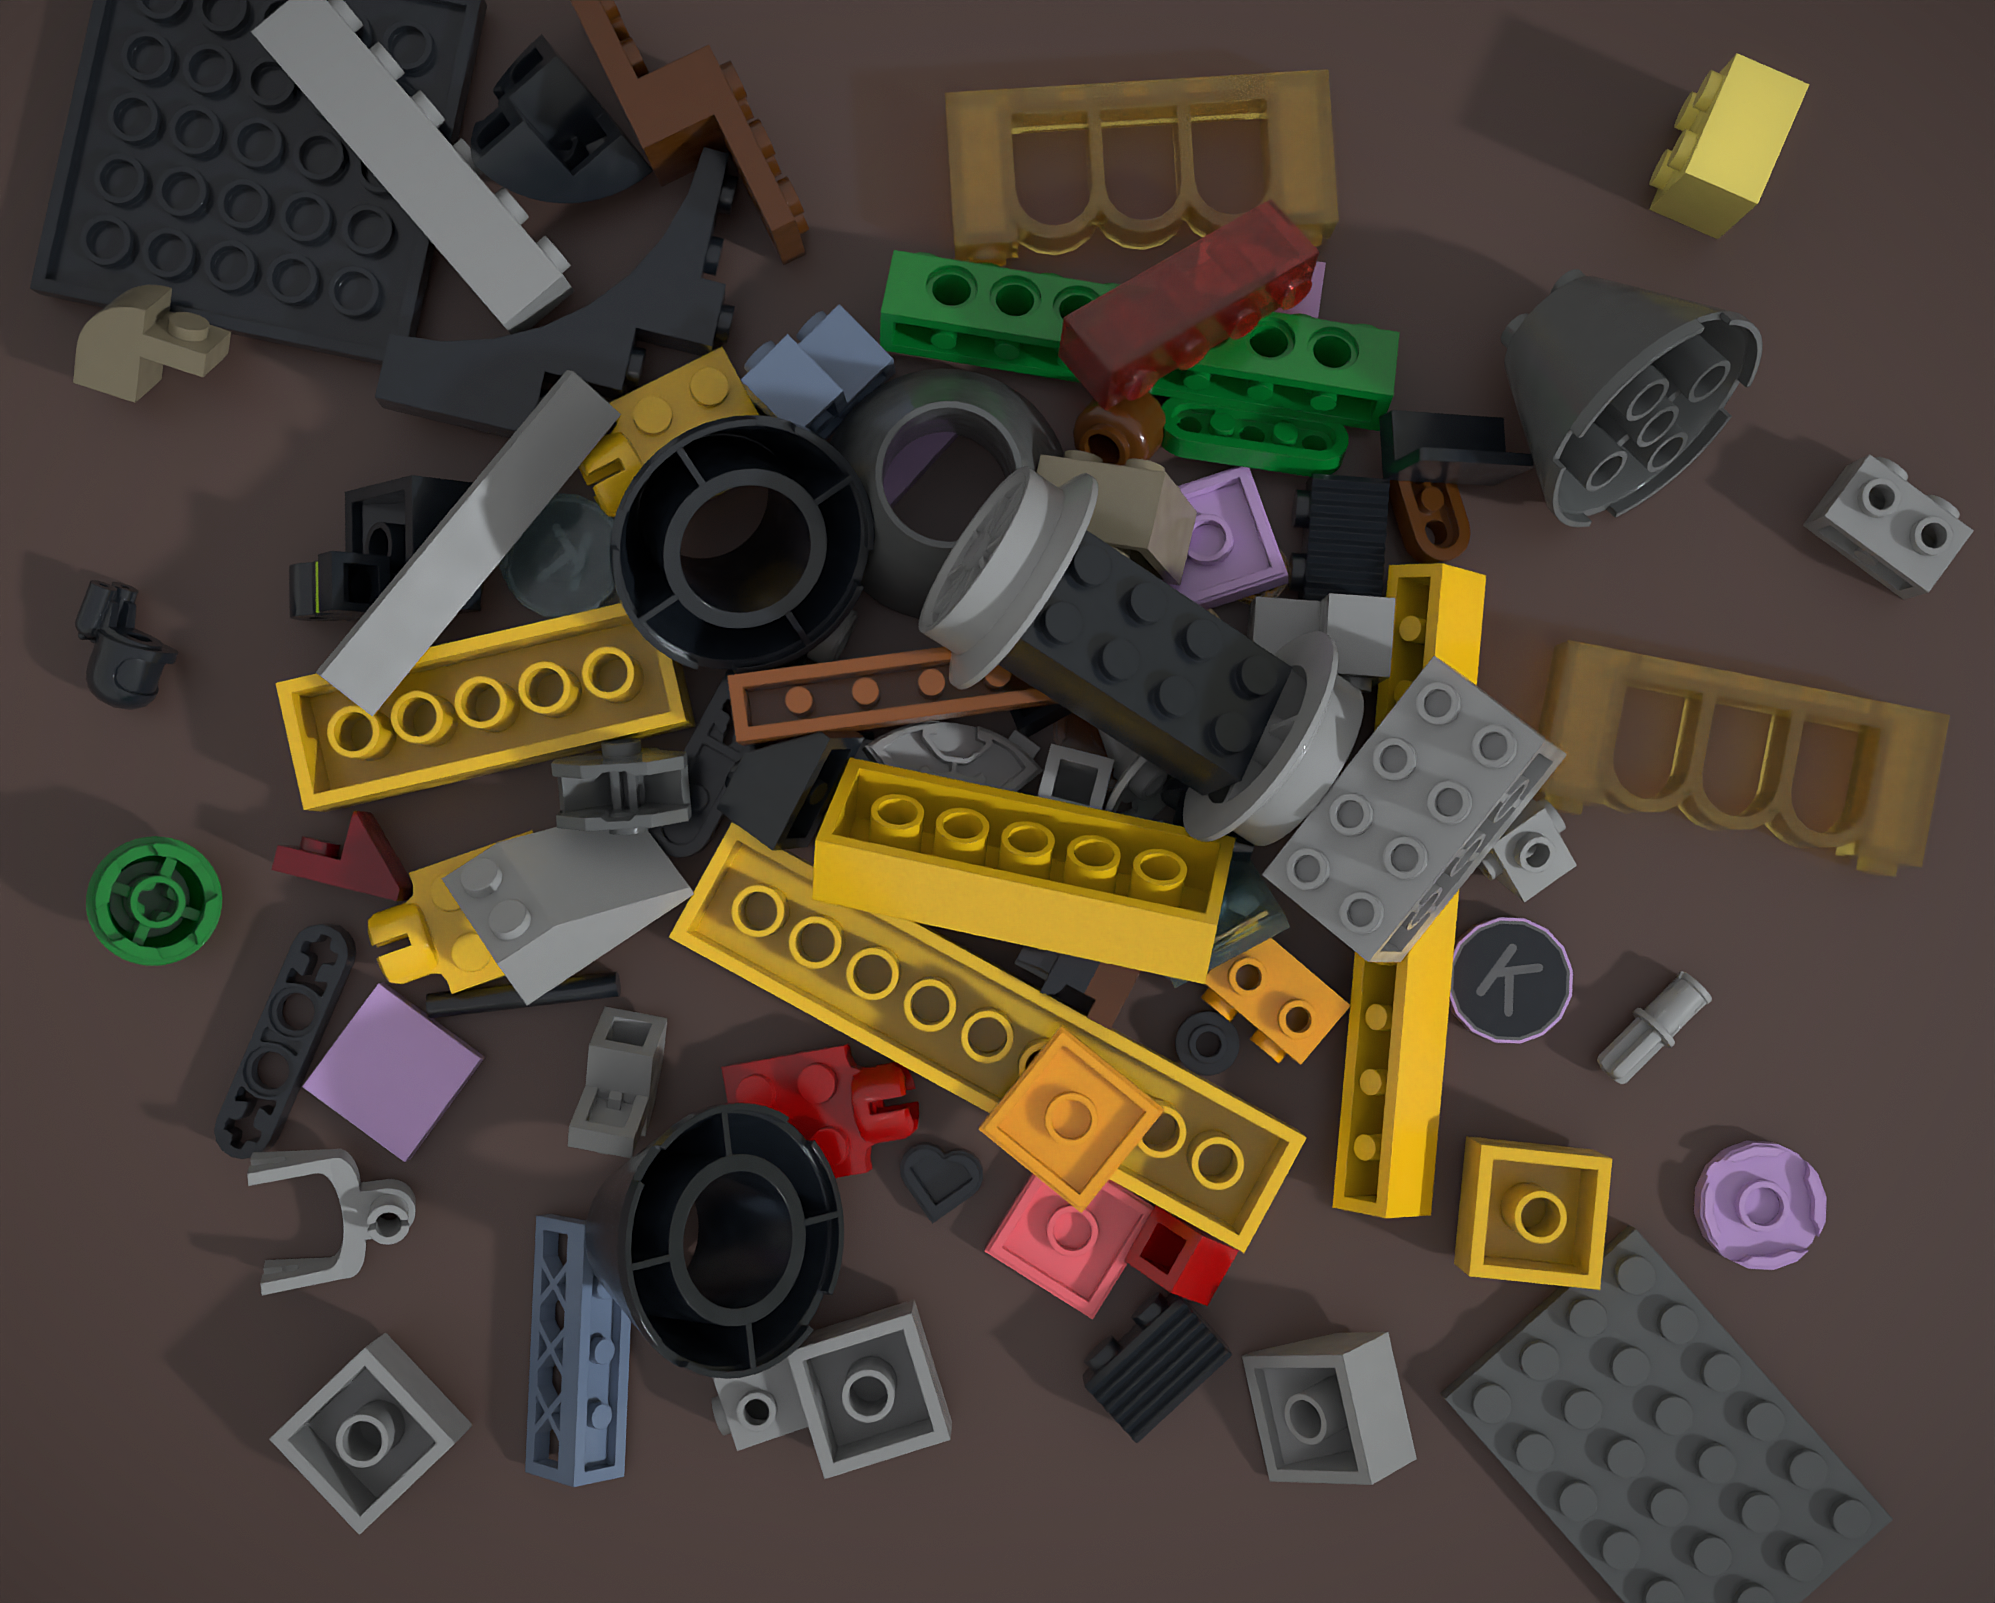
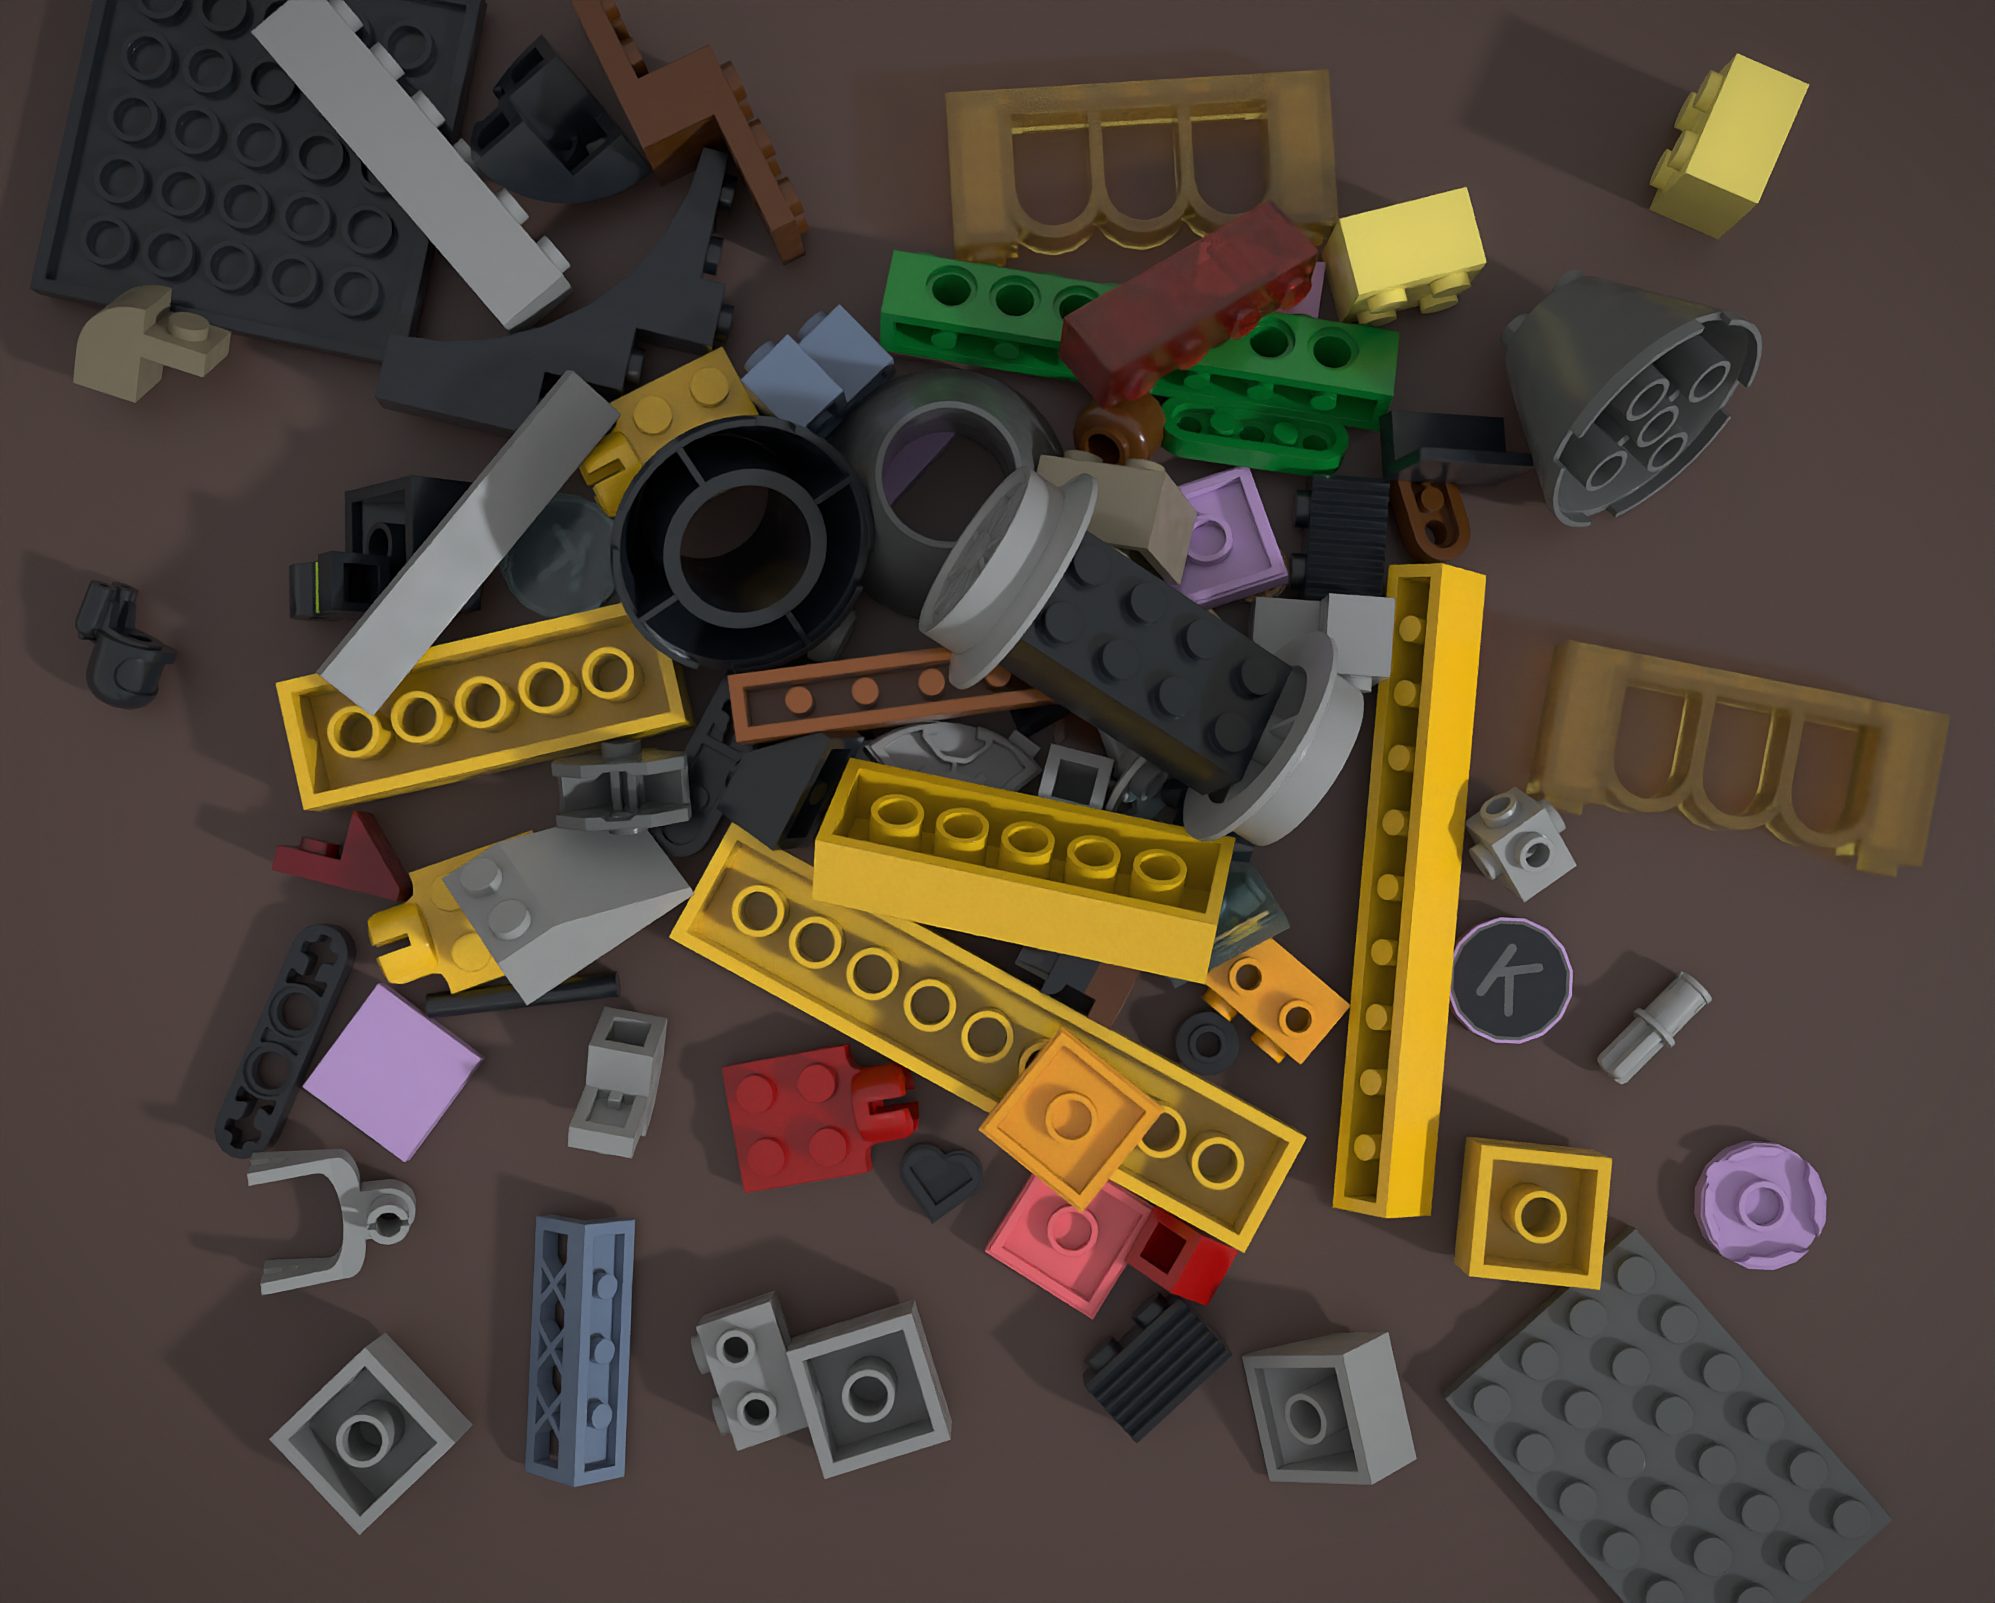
(154, 901): green cone -> none
(762, 1247): black cone -> none
(1403, 258): none -> light yellow brick
(1413, 814): light grey brick -> none
(1889, 526): light grey brick -> none

